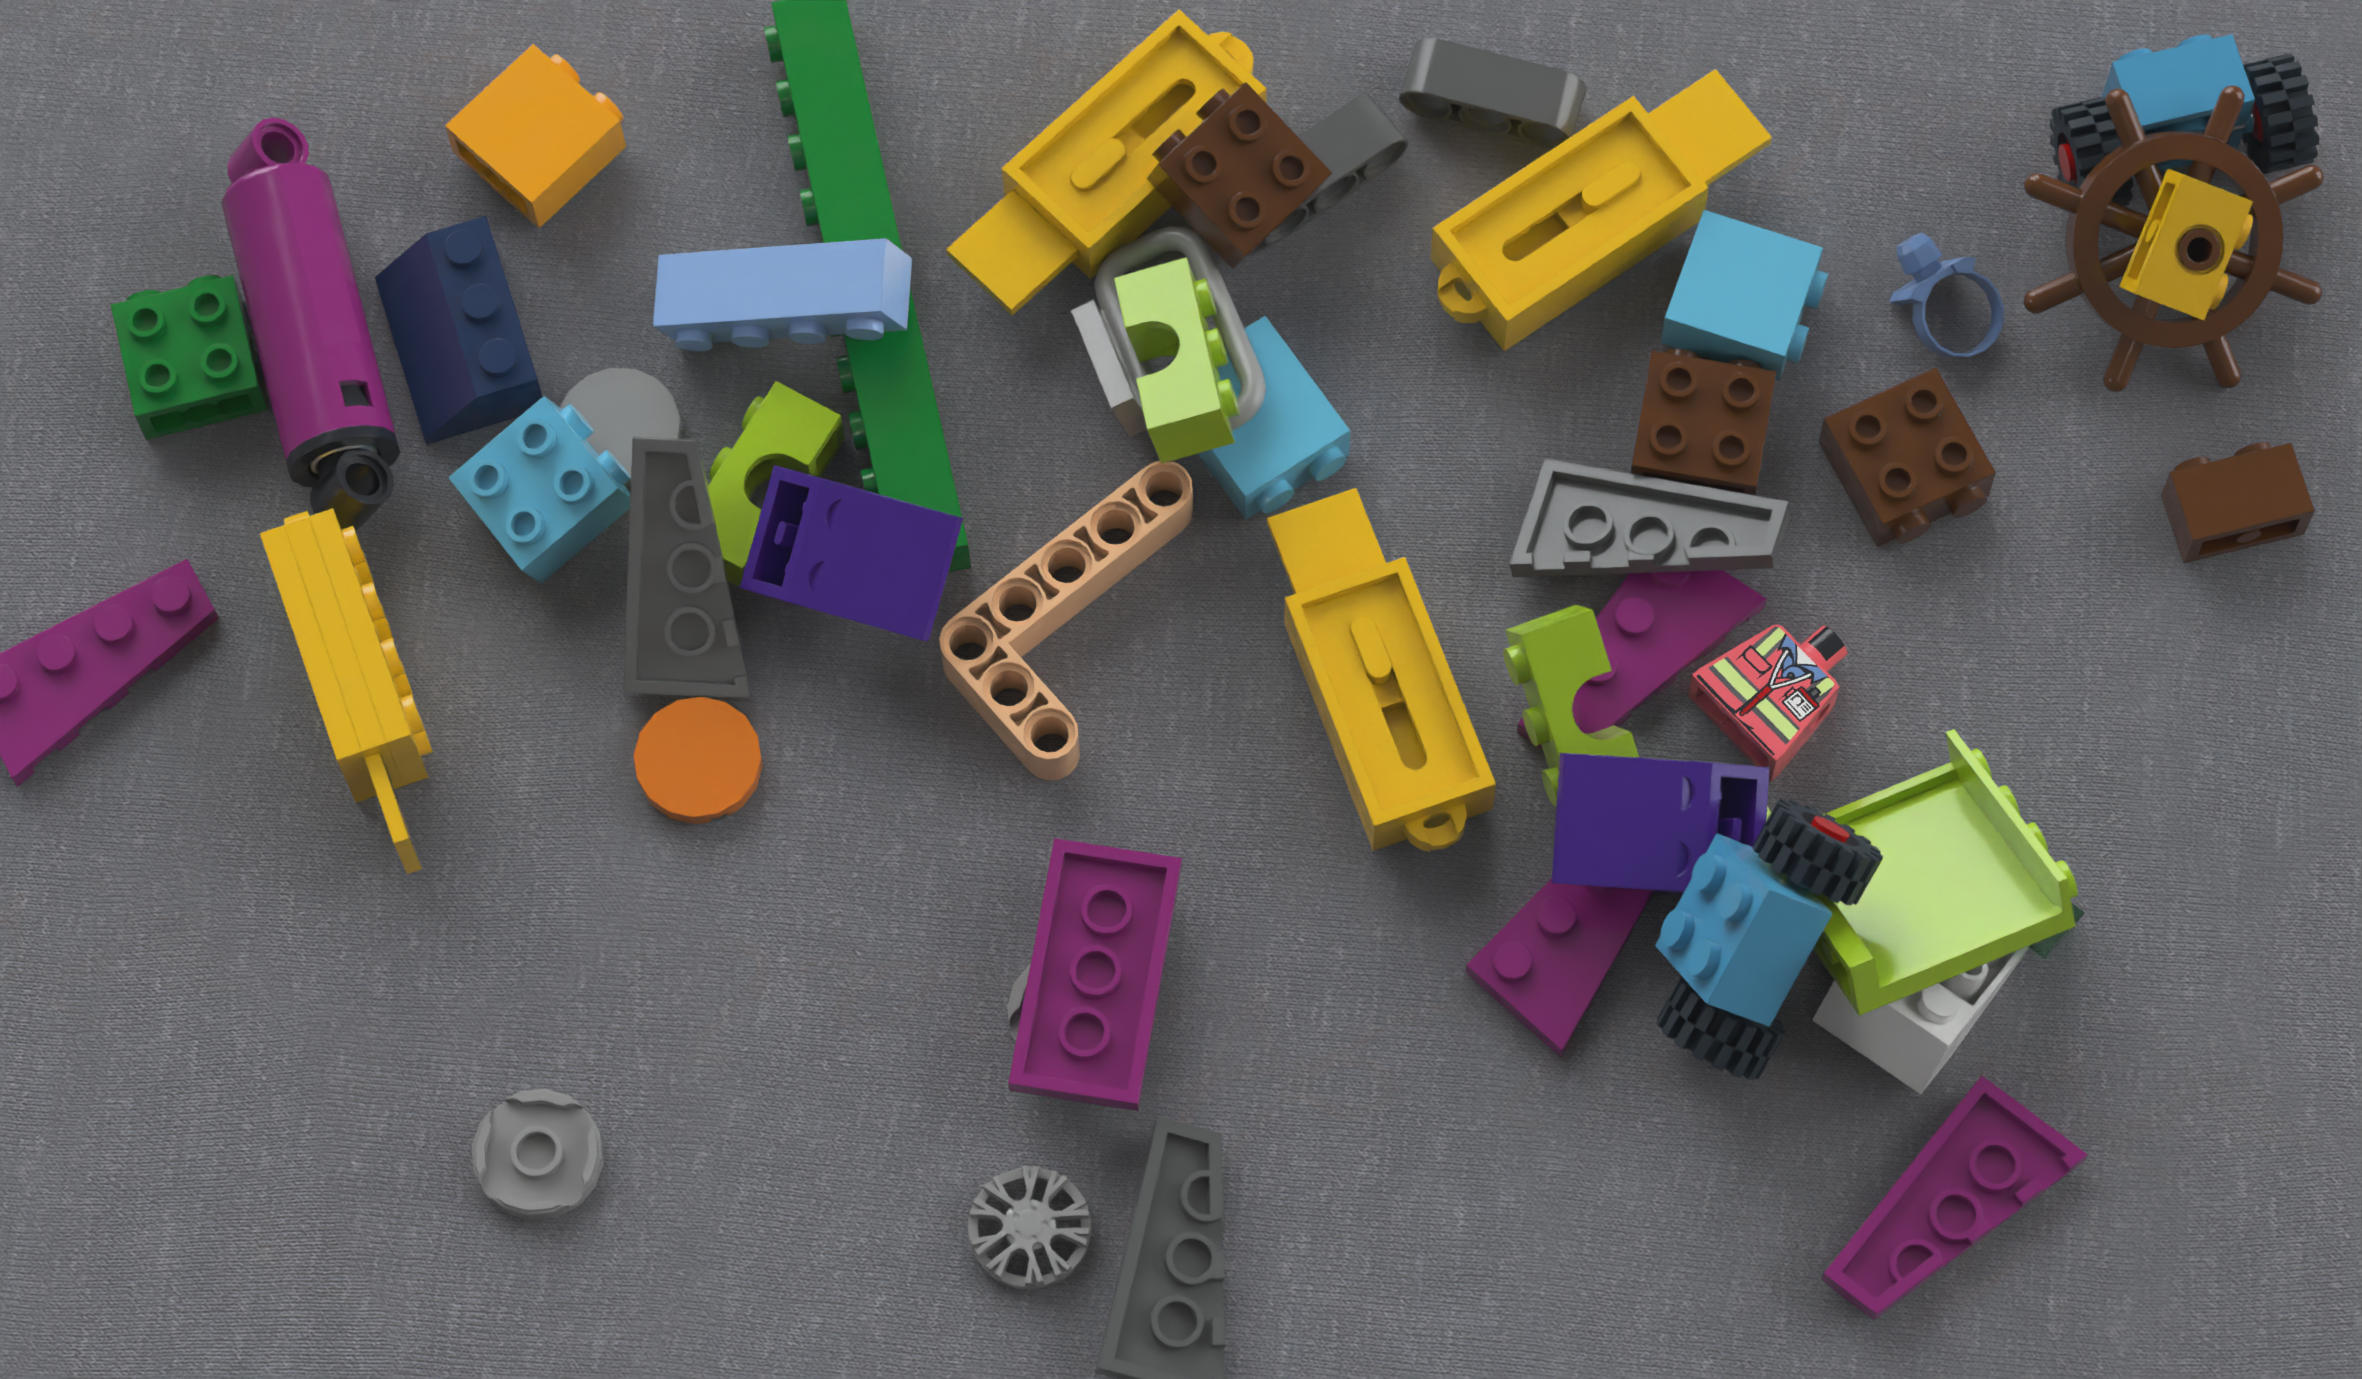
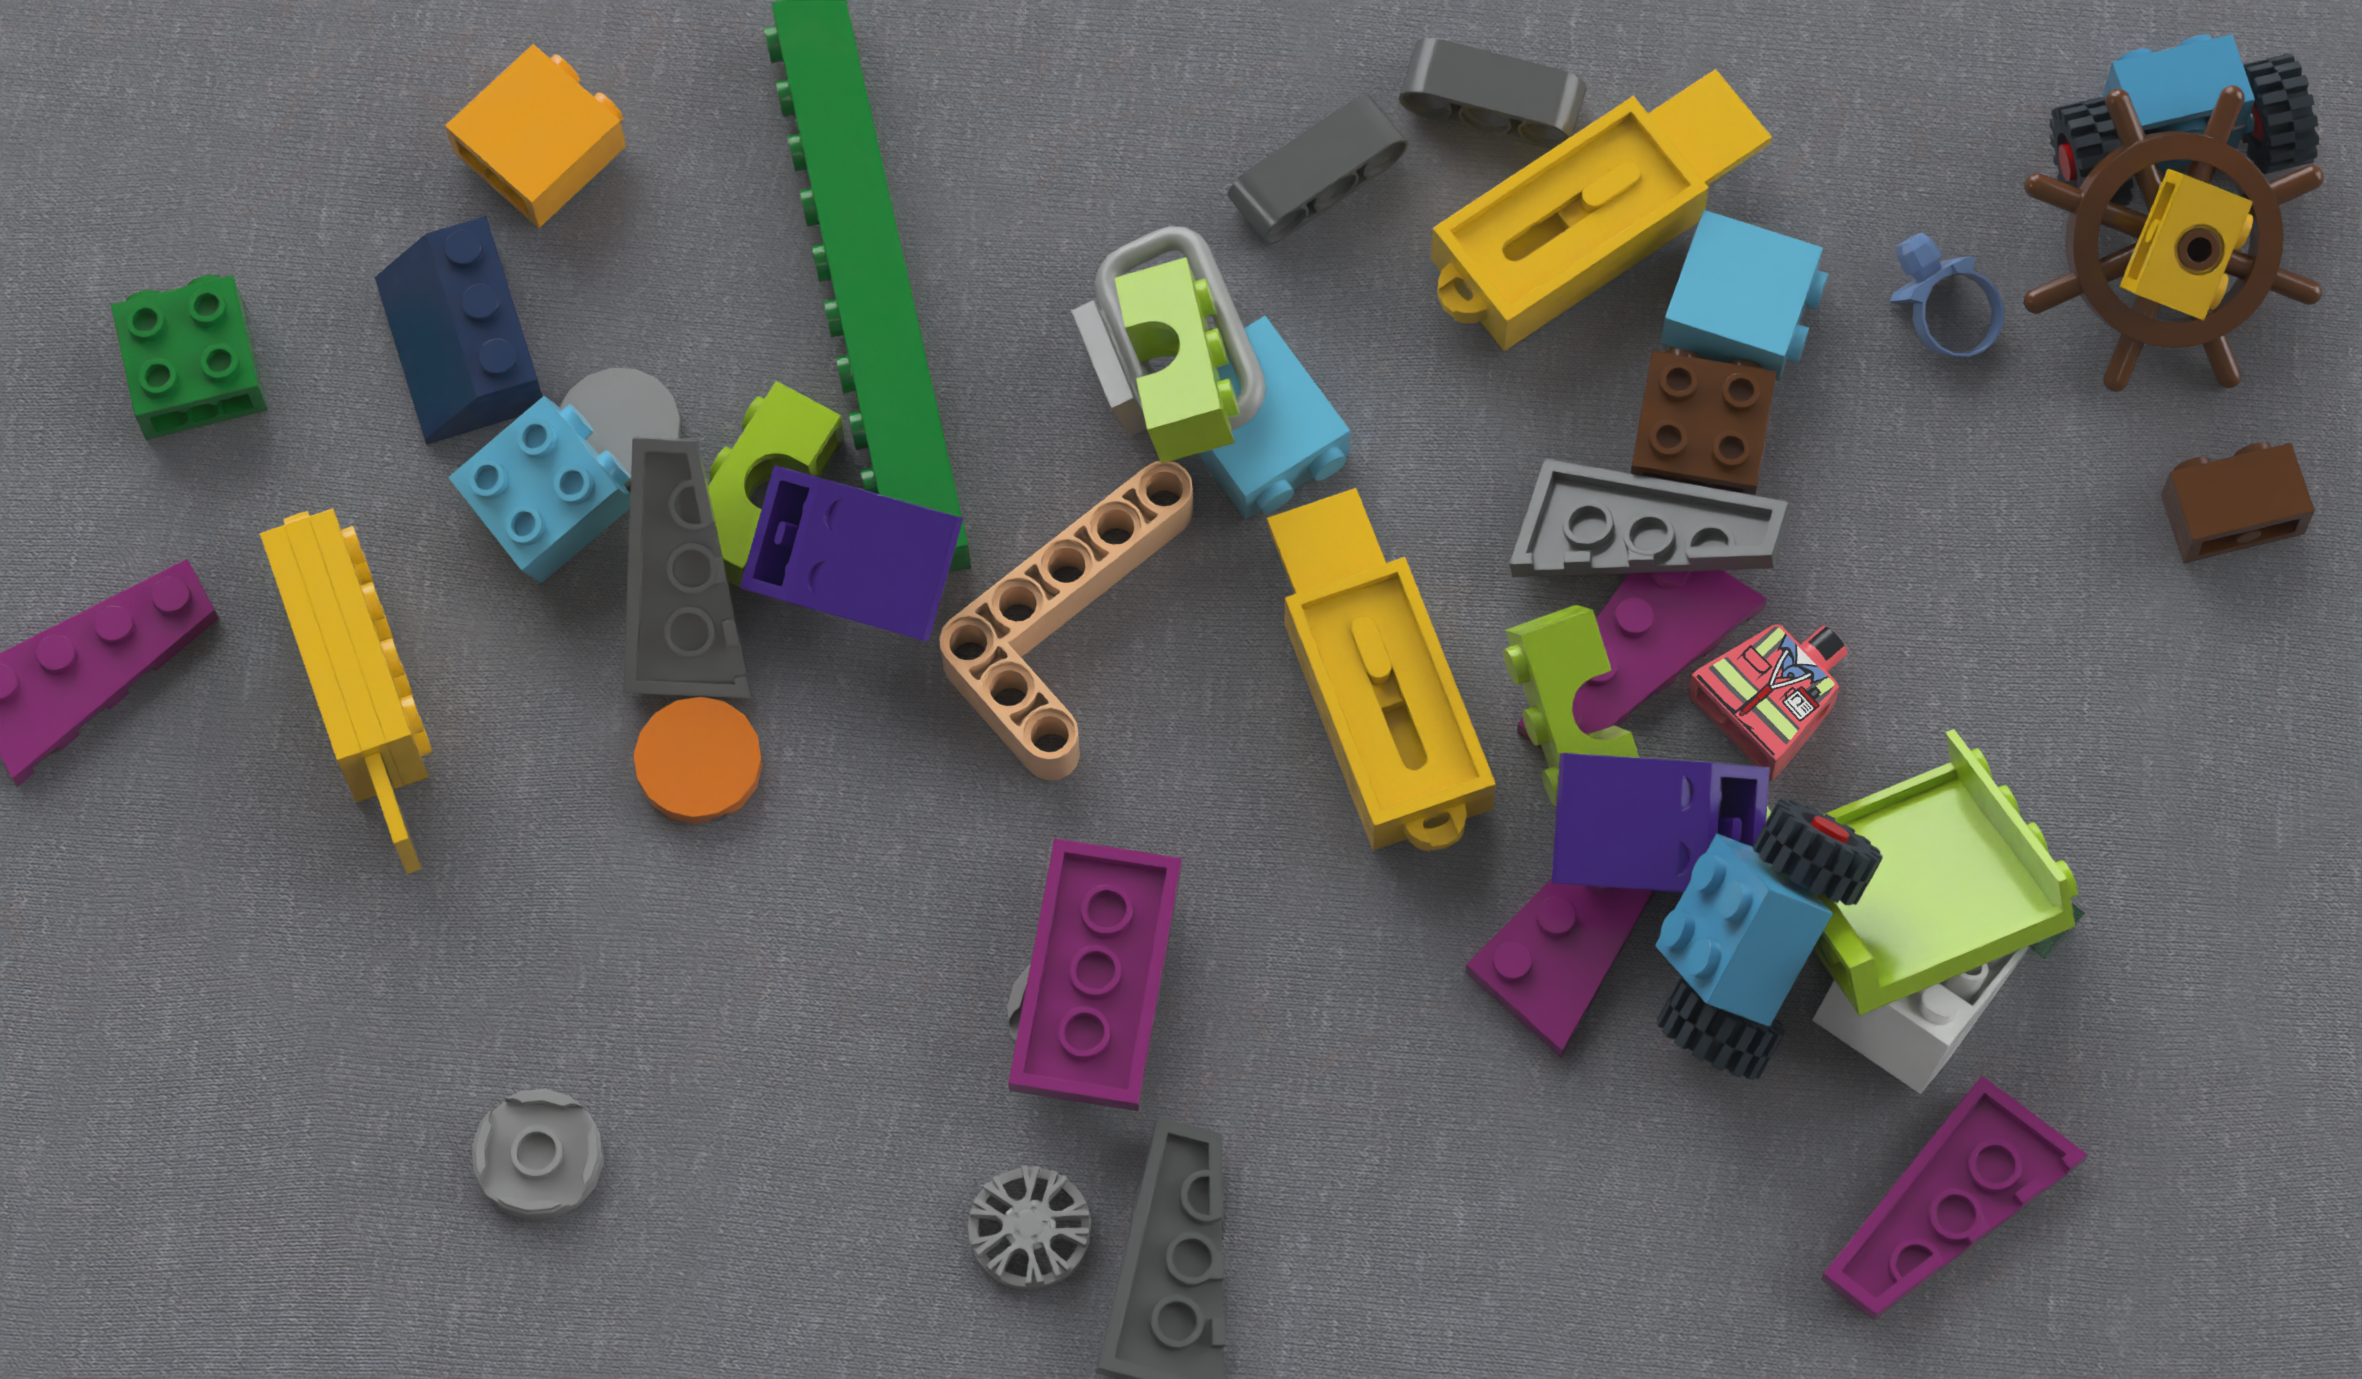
(309, 324): magenta piece -> none
(782, 293): light blue brick -> none
(1084, 177): yellow piece -> none
(1236, 173): reddish brown brick -> none
(1907, 458): reddish brown brick -> none

